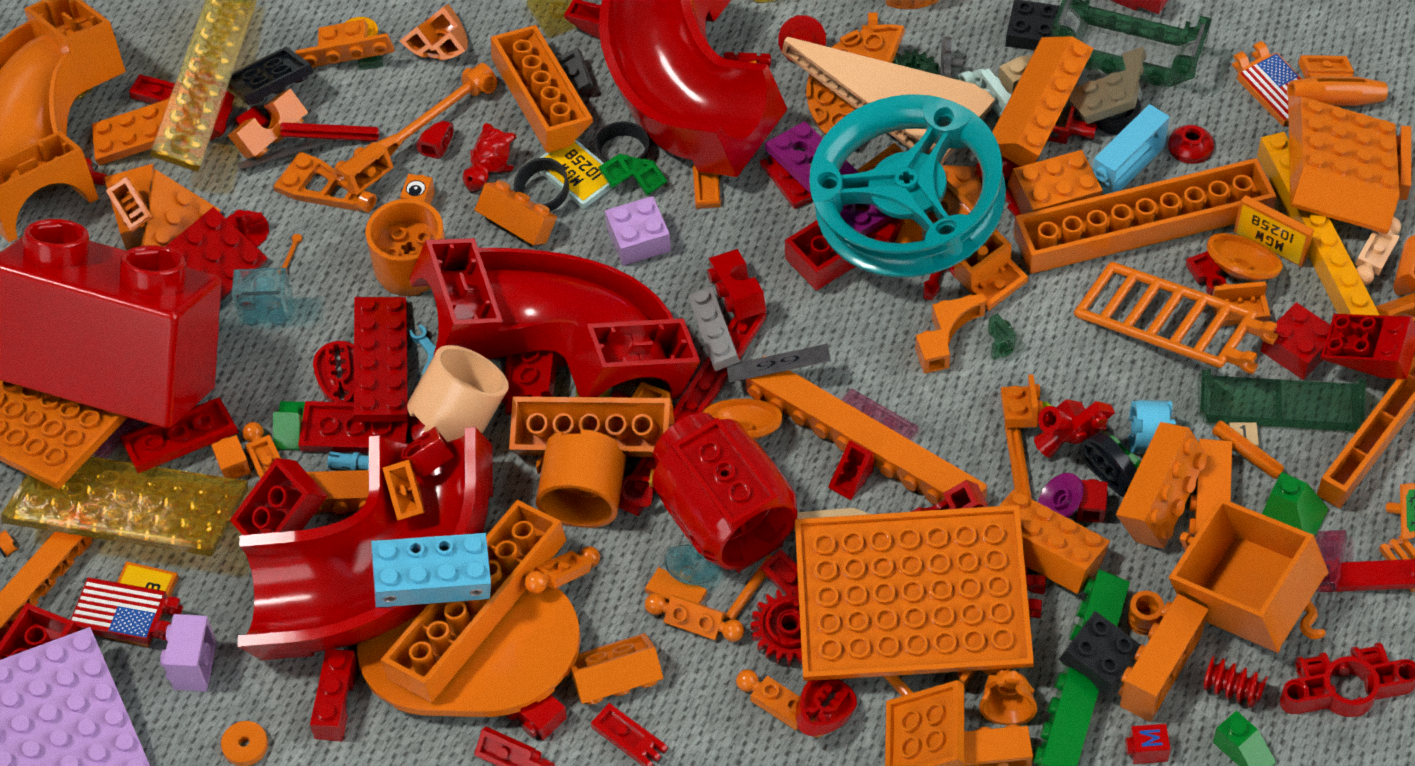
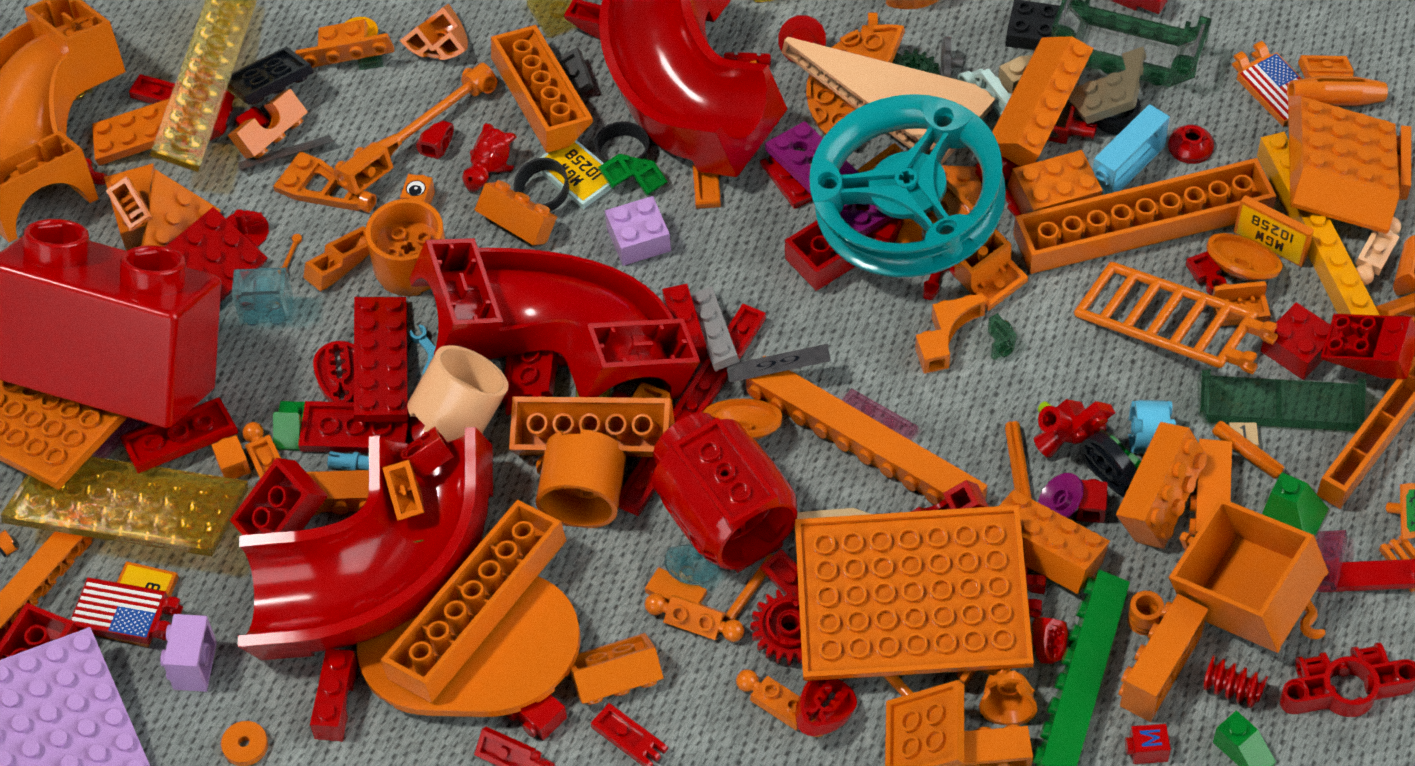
(327, 131): red axle -> none
(337, 259): none -> orange slope
(431, 570): medium azure piece -> none
(562, 569): orange plate -> none
(643, 502): red piece -> none
(680, 304): none -> red brick
(741, 295): red arch -> none
(853, 470): red slope -> none
(1021, 404): orange bracket -> none
(1049, 639): none -> red rock
(1100, 652): black brick -> none

